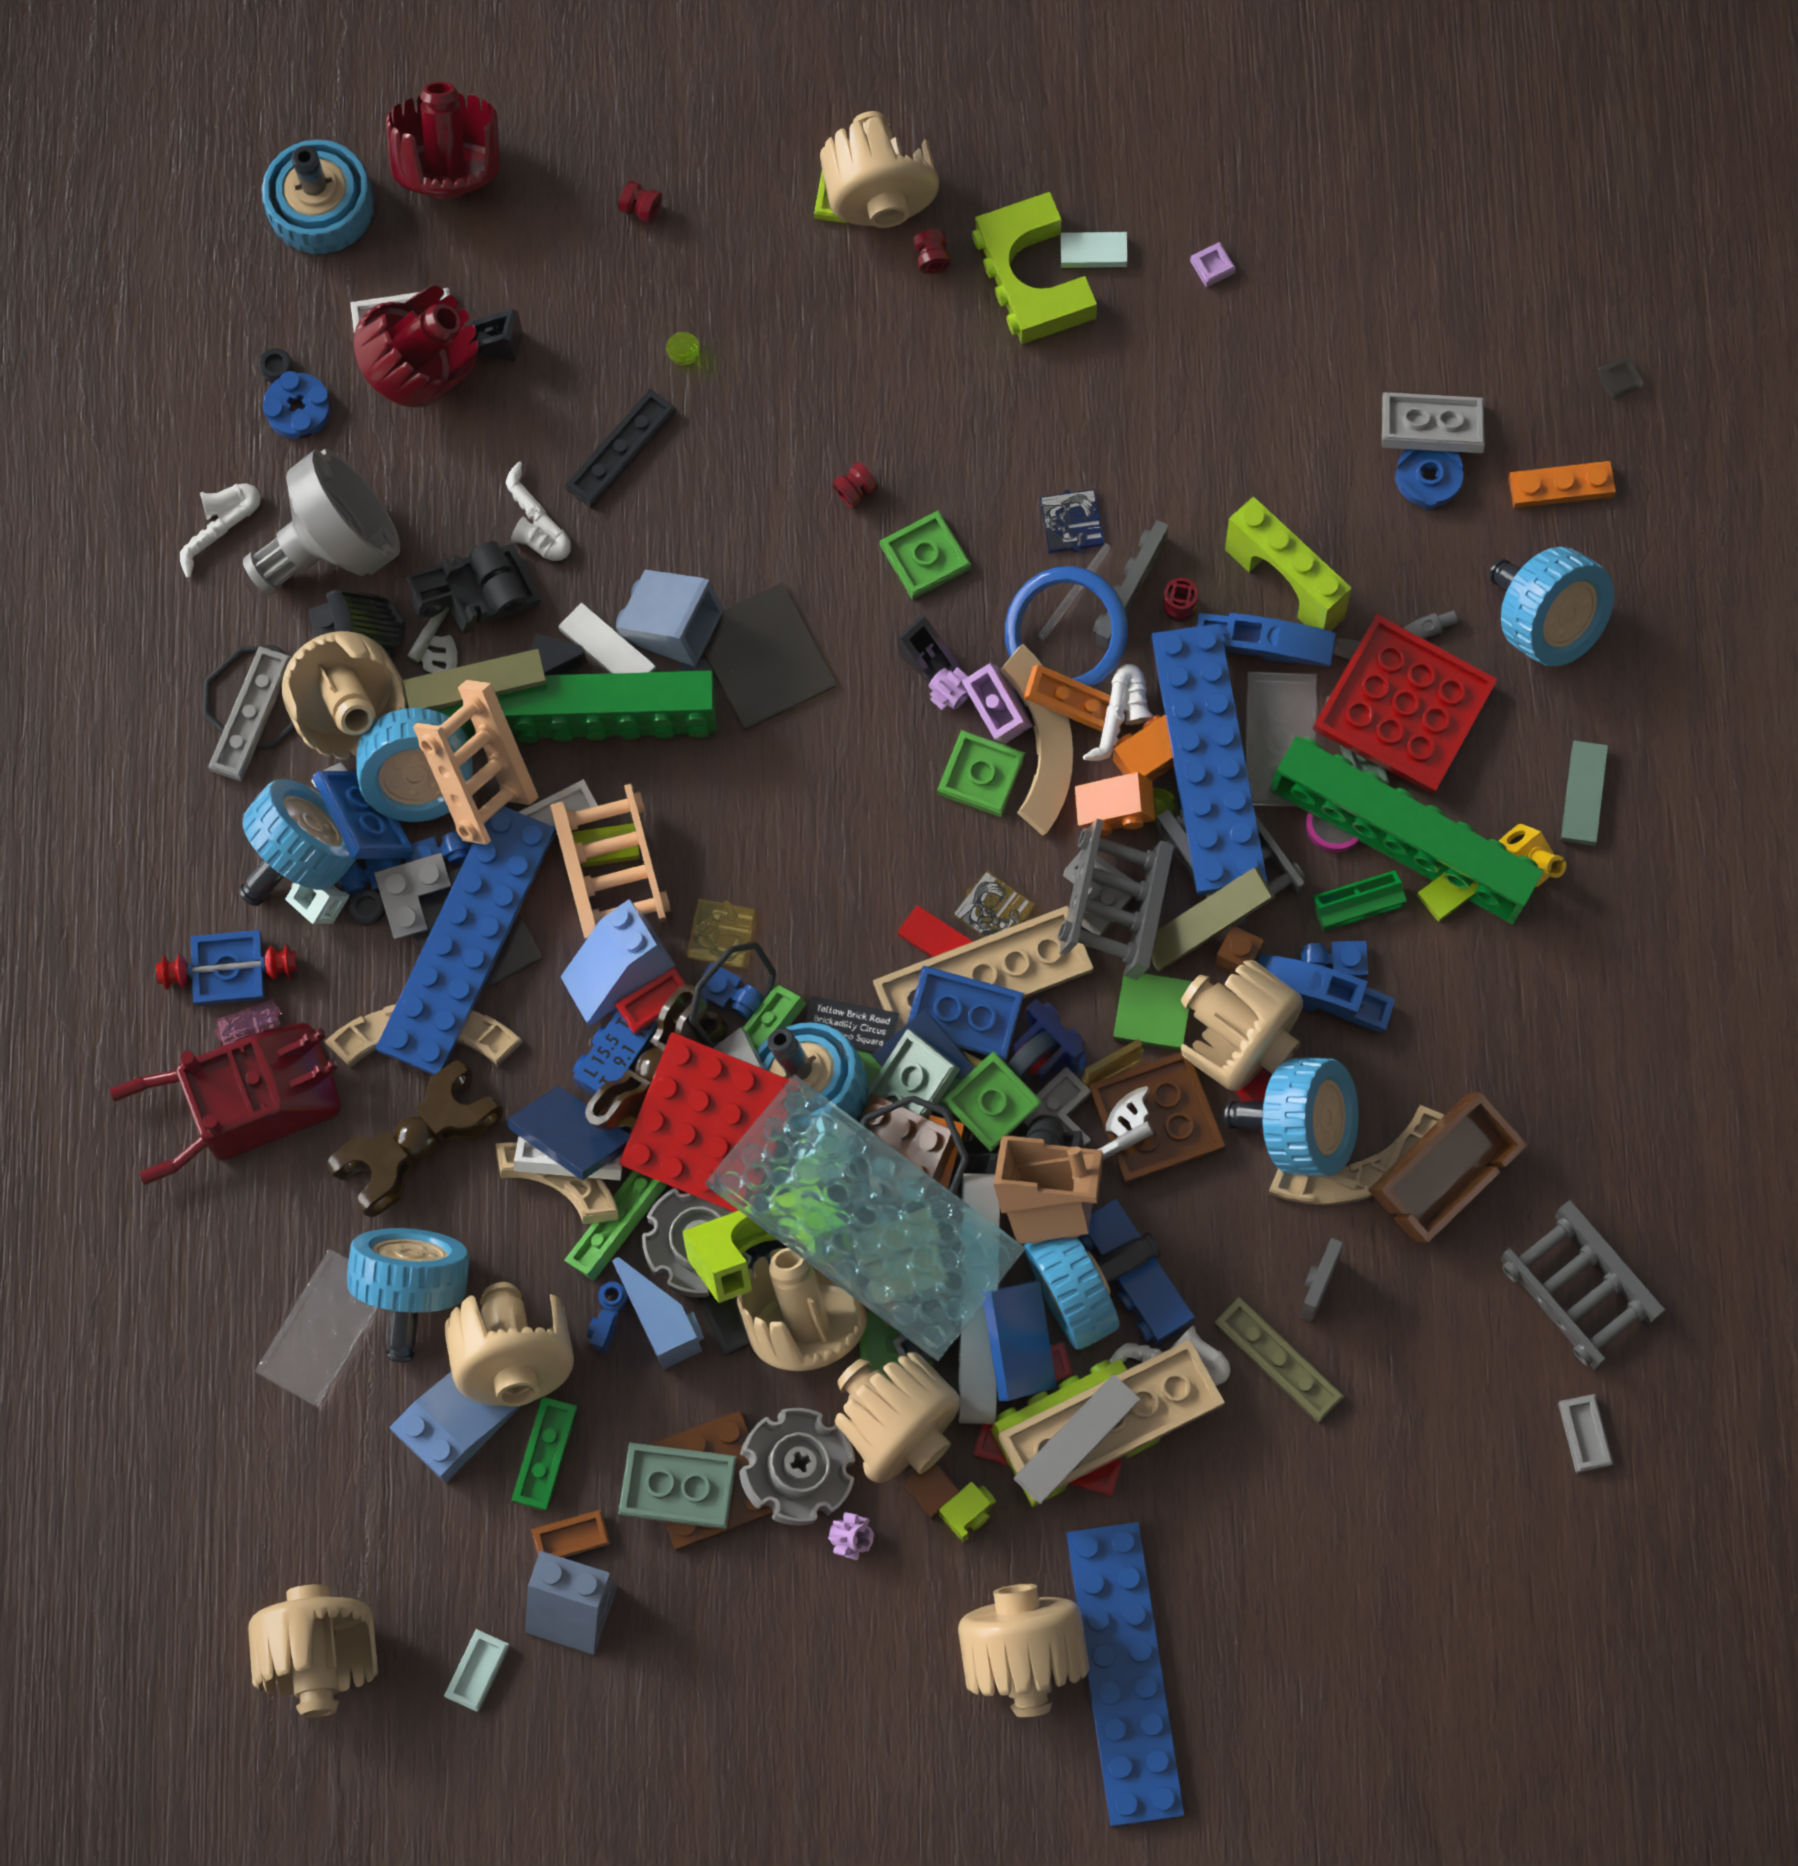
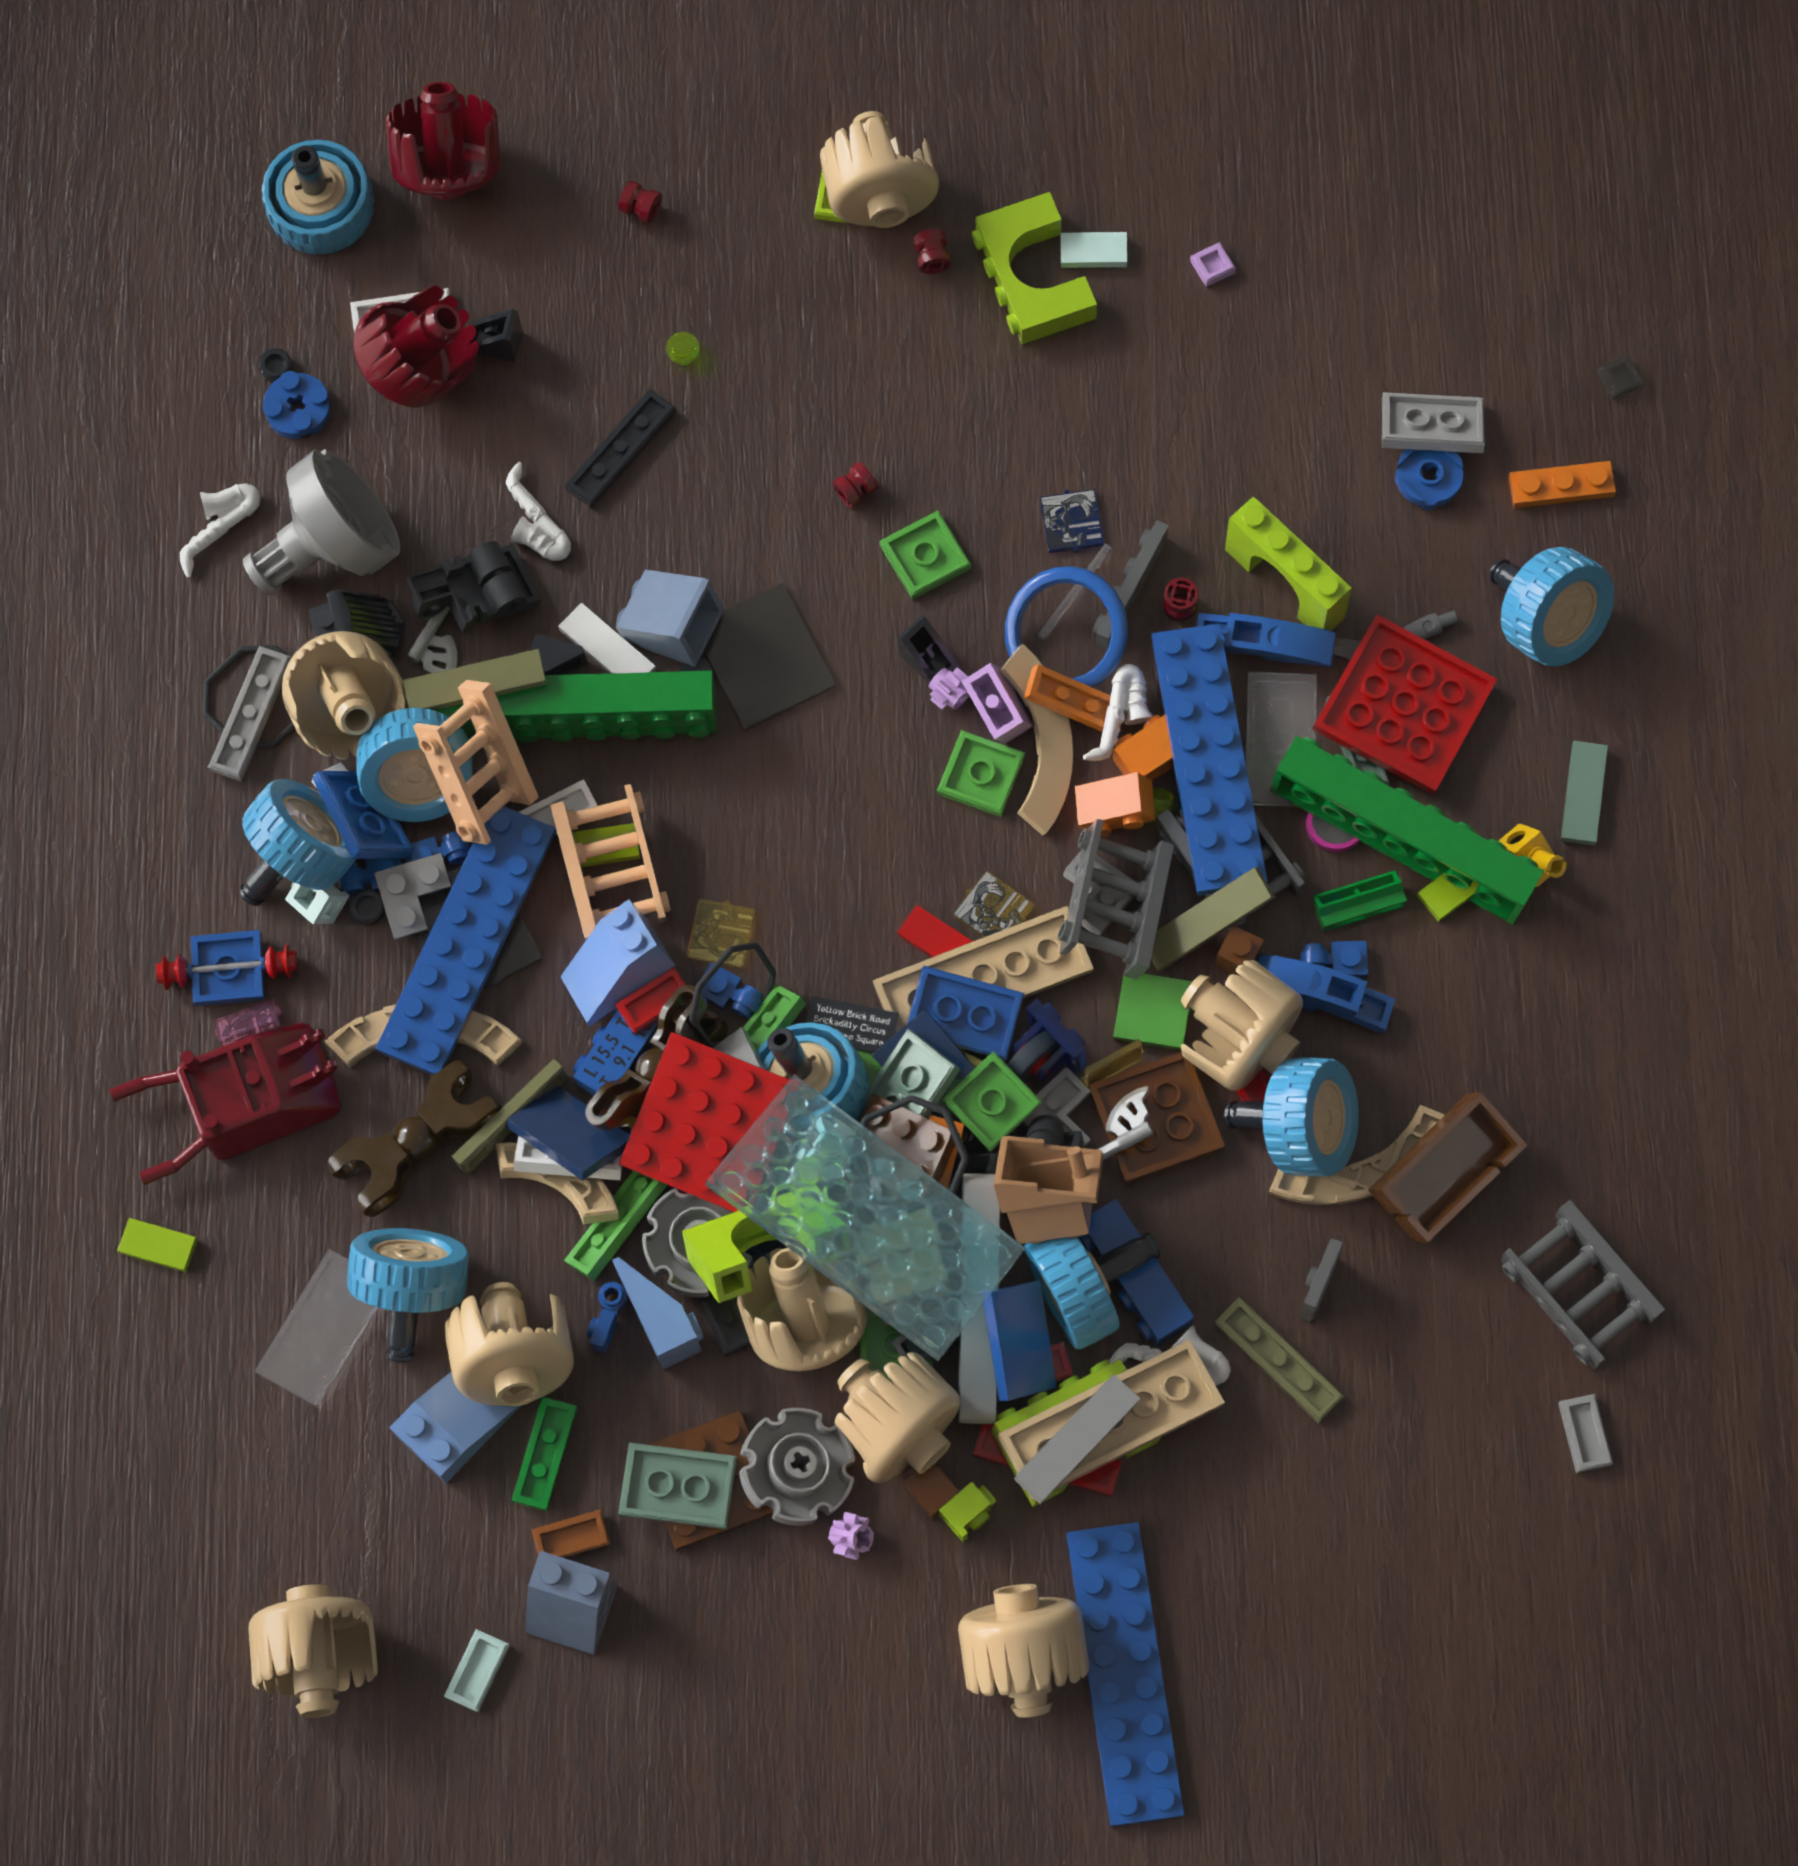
(157, 1245): none -> lime tile
(497, 1129): none -> olive tile

